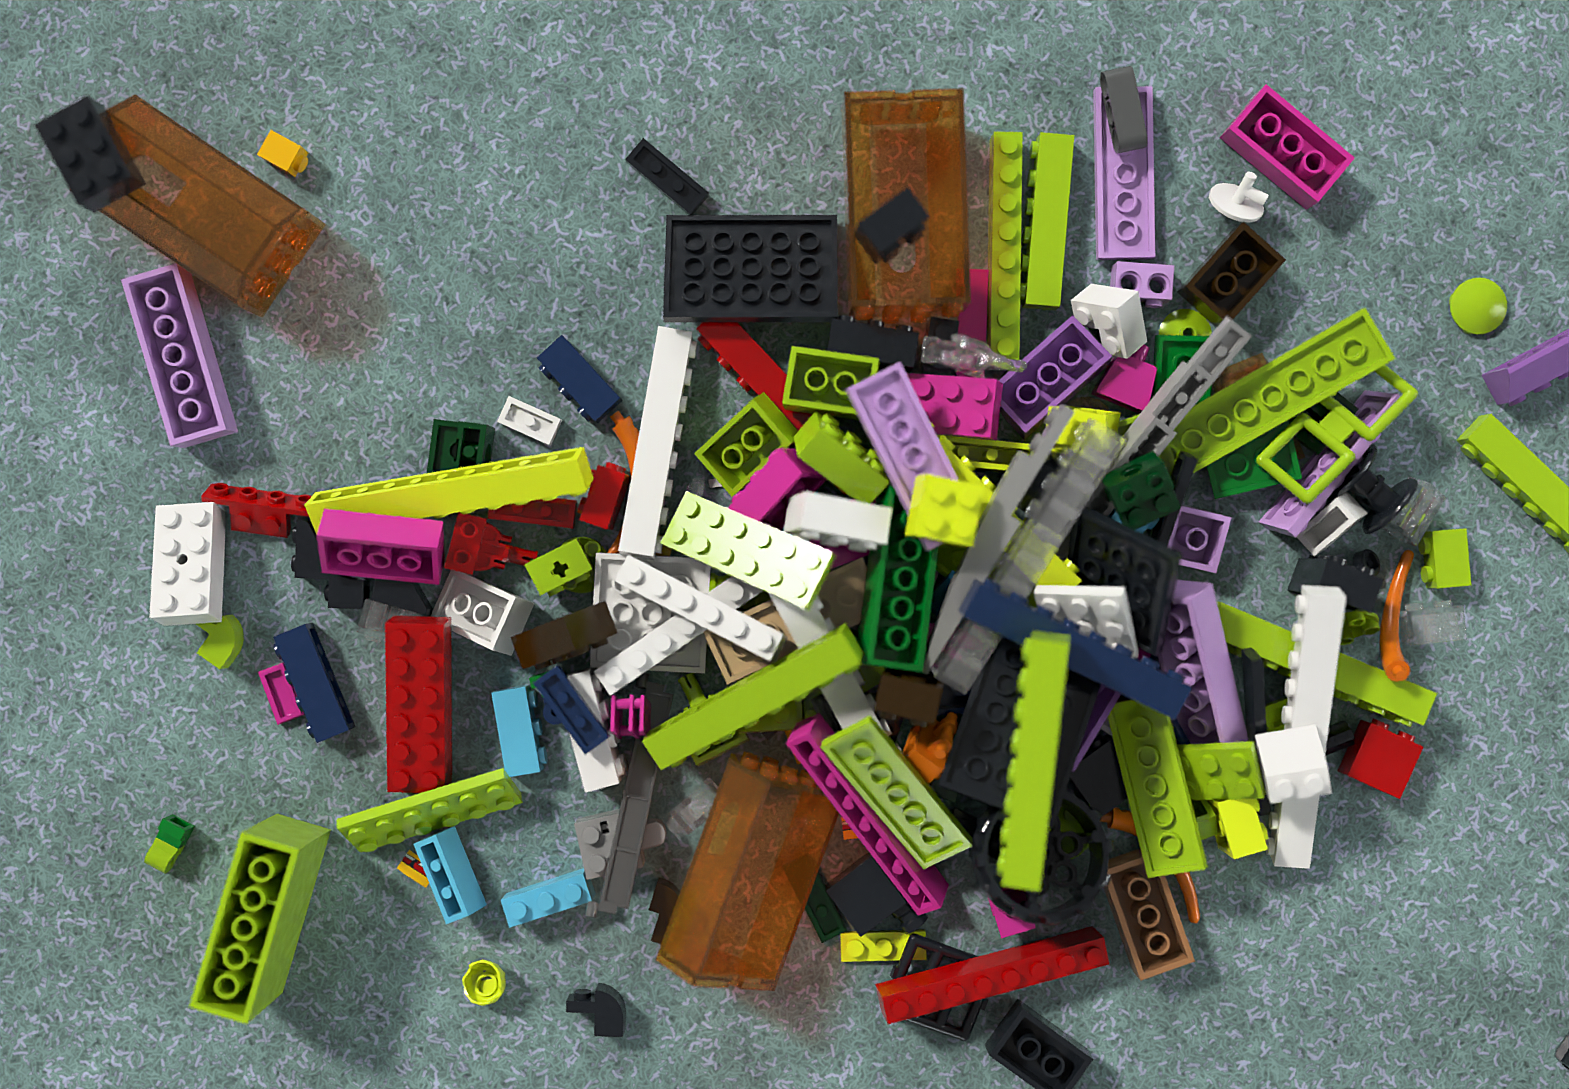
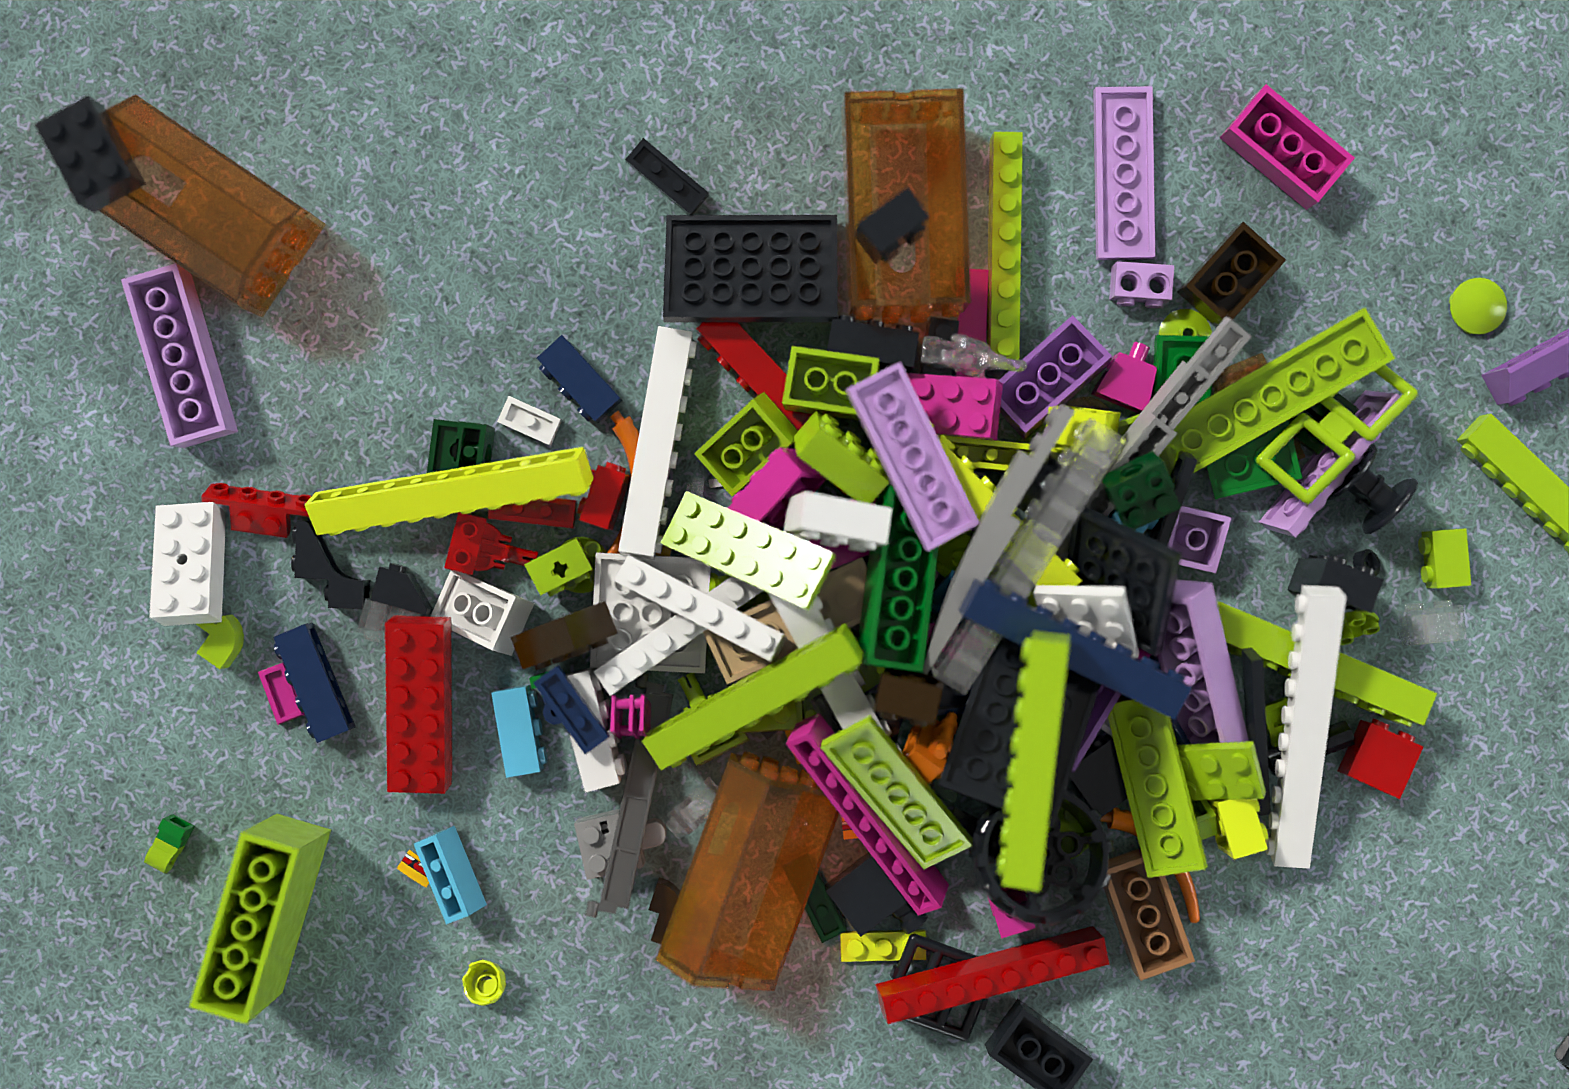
(283, 154): yellow brick -> none
(381, 546): dark pink brick -> none
(430, 811): lime plate -> none
(547, 897): medium azure brick -> none
(607, 1006): black brick -> none
(944, 510): neon yellow brick -> none
(1047, 221): lime brick -> none
(1115, 314): white brick -> none
(1123, 109): dark grey beam -> none
(1240, 201): white shield -> none
(1293, 764): white slope -> none
(1331, 523): white brick -> none
(1390, 650): orange animal -> none
(1417, 515): clear brick -> none

